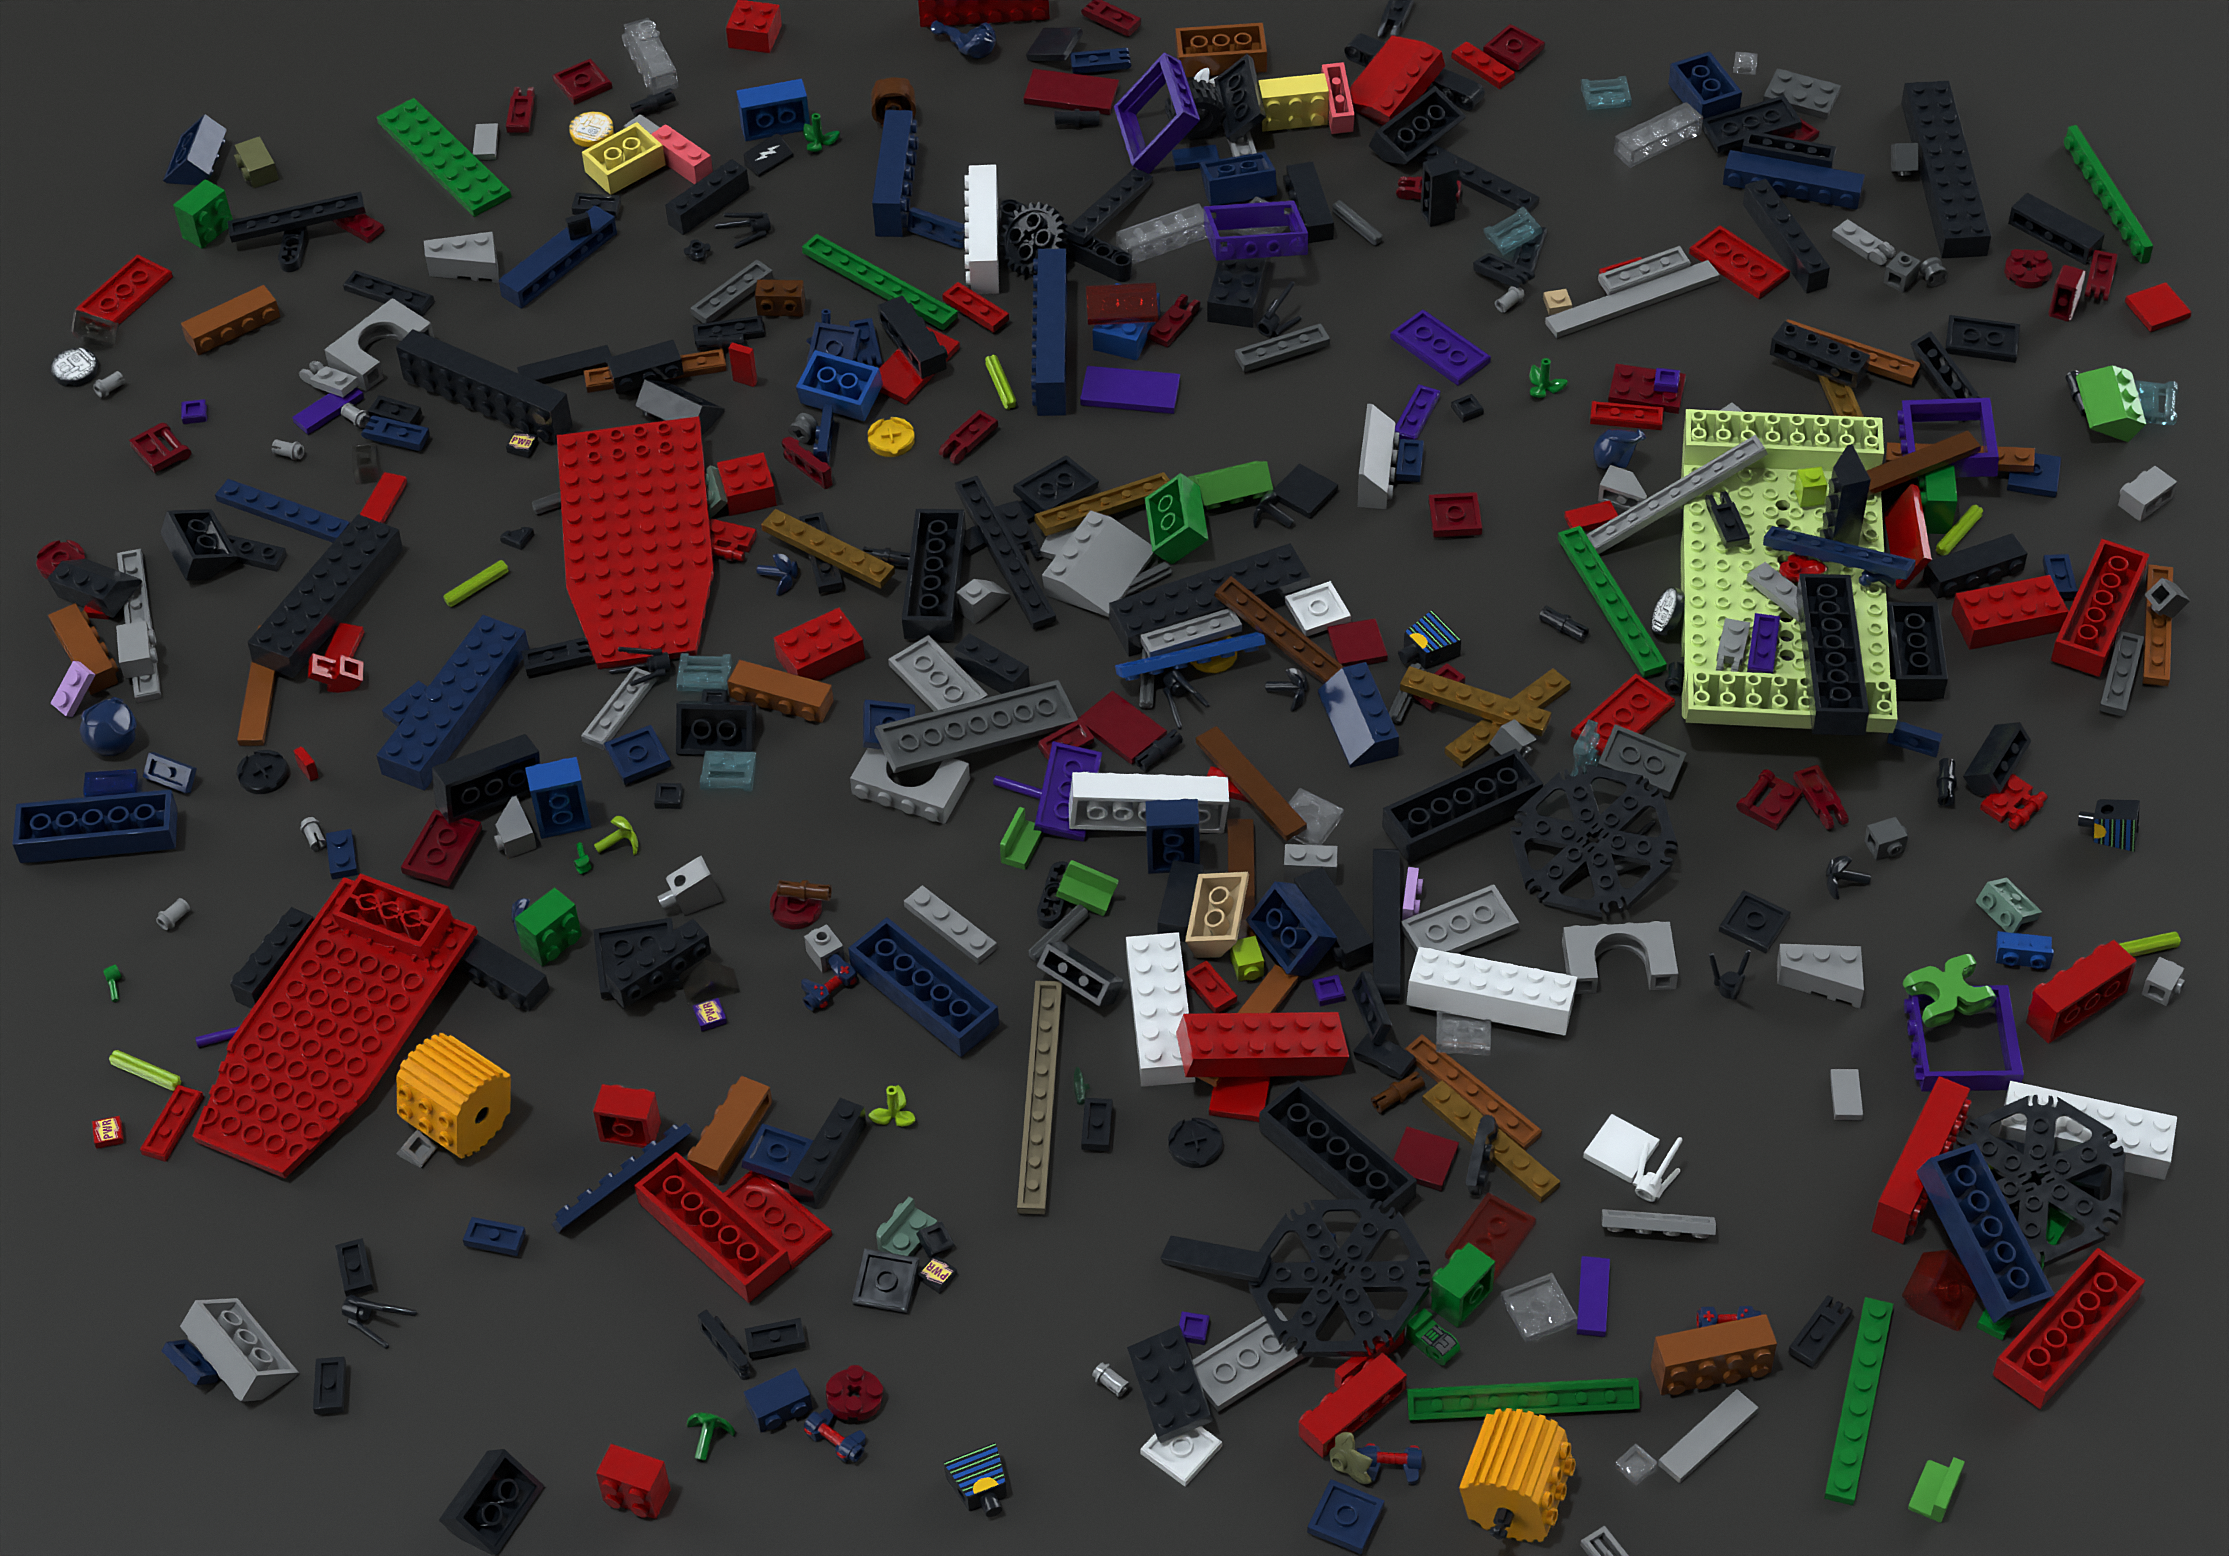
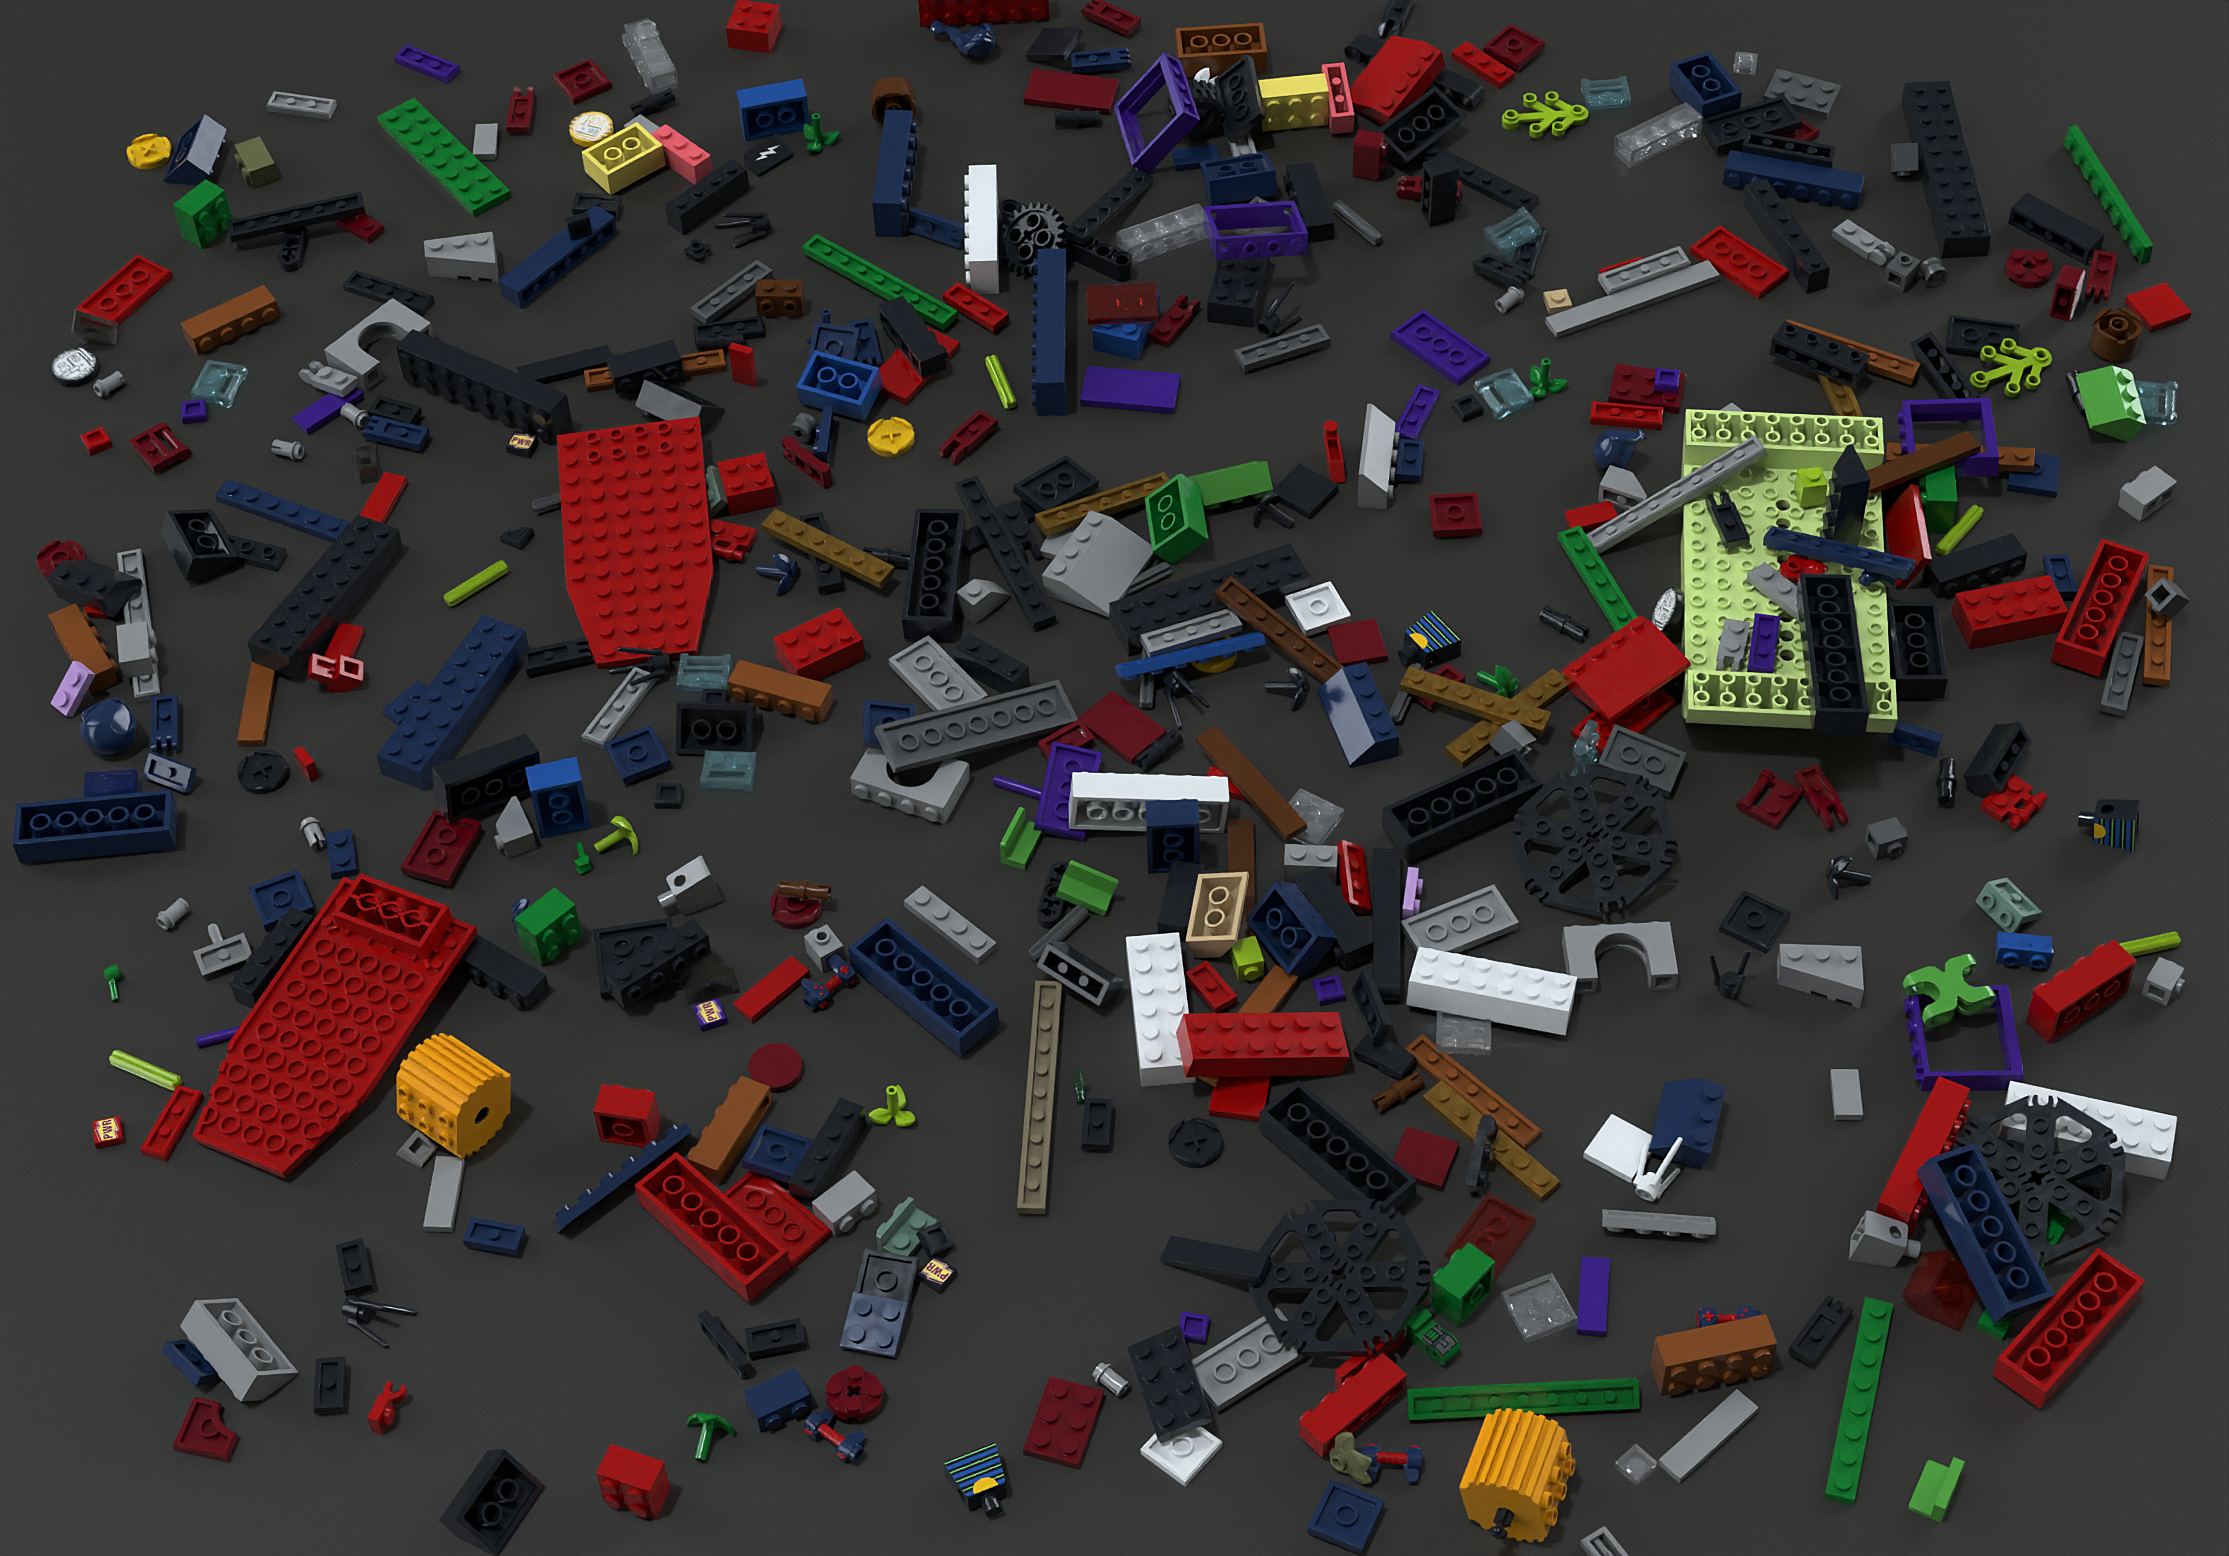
(96, 441): none -> red tile
(149, 151): none -> yellow tile
(165, 722): none -> dark blue hinge
(204, 1432): none -> dark red tile
(212, 380): none -> clear light blue plate
(221, 953): none -> light grey plate
(278, 895): none -> dark blue plate
(301, 105): none -> light grey tile
(382, 1410): none -> red plate
(427, 64): none -> dark purple tile
(443, 1194): none -> light grey tile
(771, 989): none -> red tile
(776, 1066): none -> dark red tile
(845, 1203): none -> light grey brick
(874, 1325): none -> dark blue plate
(1063, 1422): none -> dark red plate
(1333, 452): none -> red piece
(1353, 876): none -> red plate
(1369, 154): none -> dark red brick
(1501, 681): none -> green plant
(1509, 388): none -> clear light blue plate
(1571, 114): none -> lime plant
(1624, 668): none -> red slope
(1691, 1112): none -> dark blue slope
(1881, 1241): none -> light grey torso
(2012, 366): none -> lime plant
(2116, 334): none -> reddish brown brick

